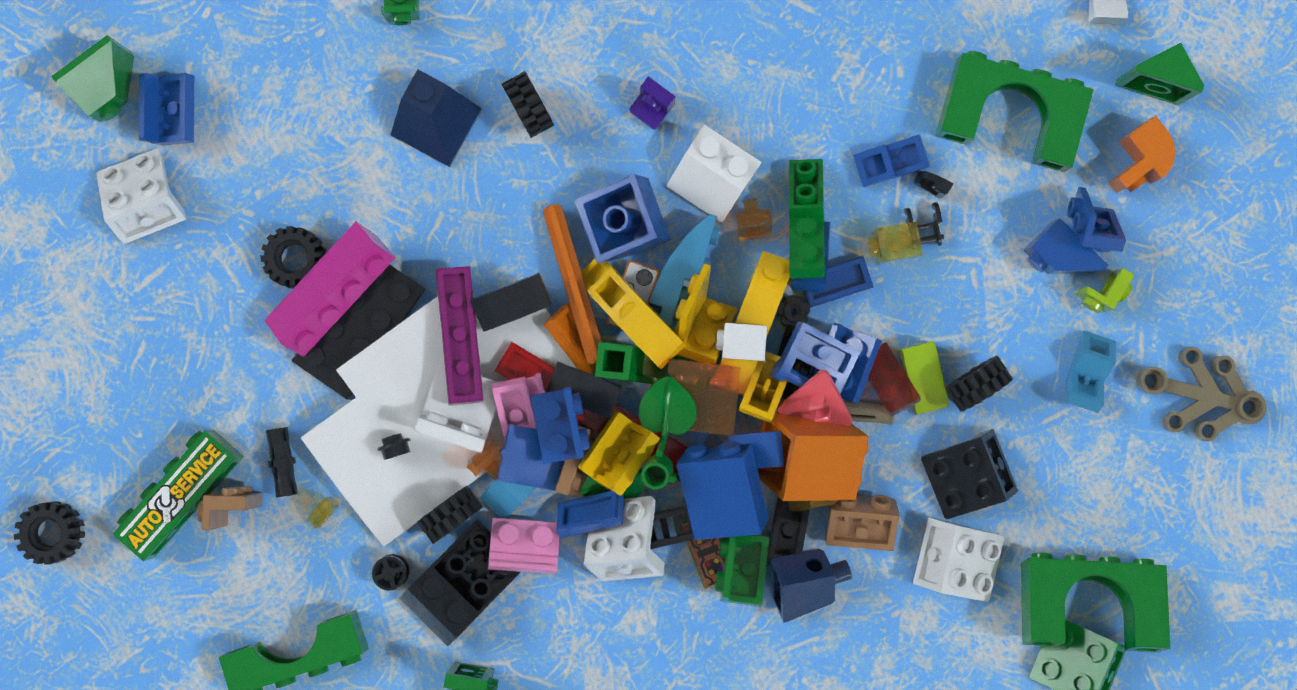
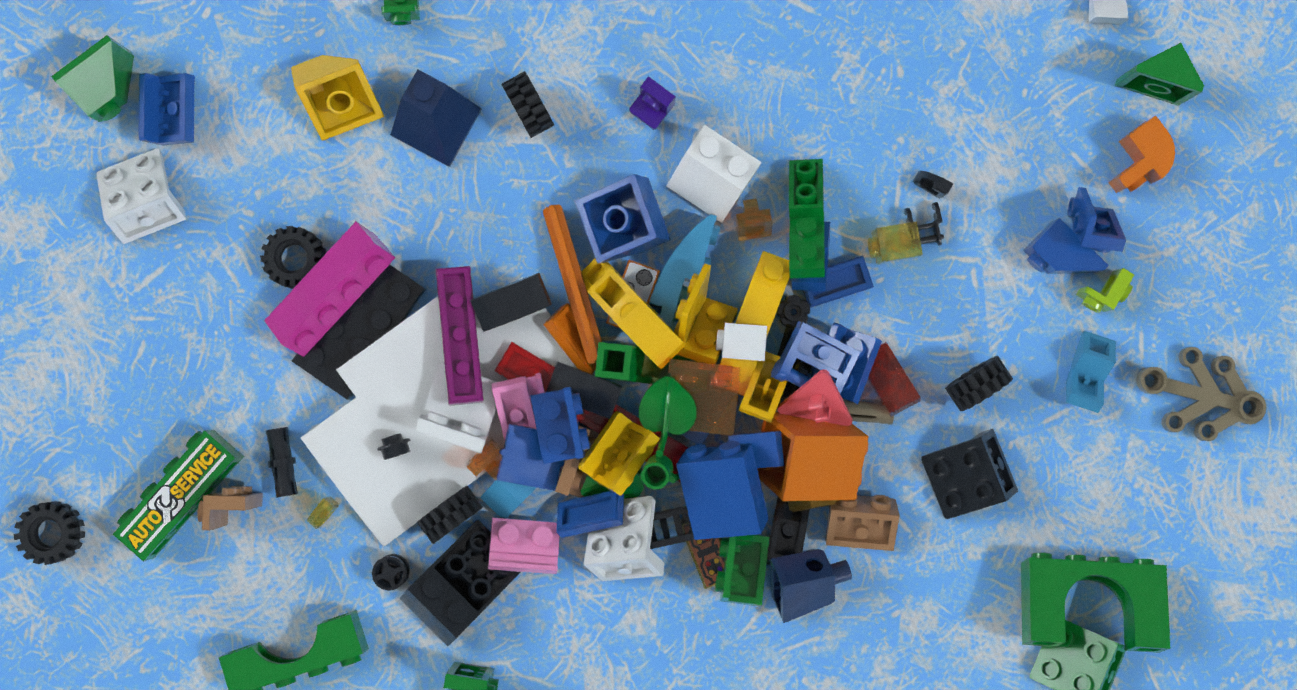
(335, 94): none -> yellow slope
(891, 161): blue slope -> none
(925, 373): lime slope -> none
(958, 560): white bracket -> none
(1059, 102): green arch -> none

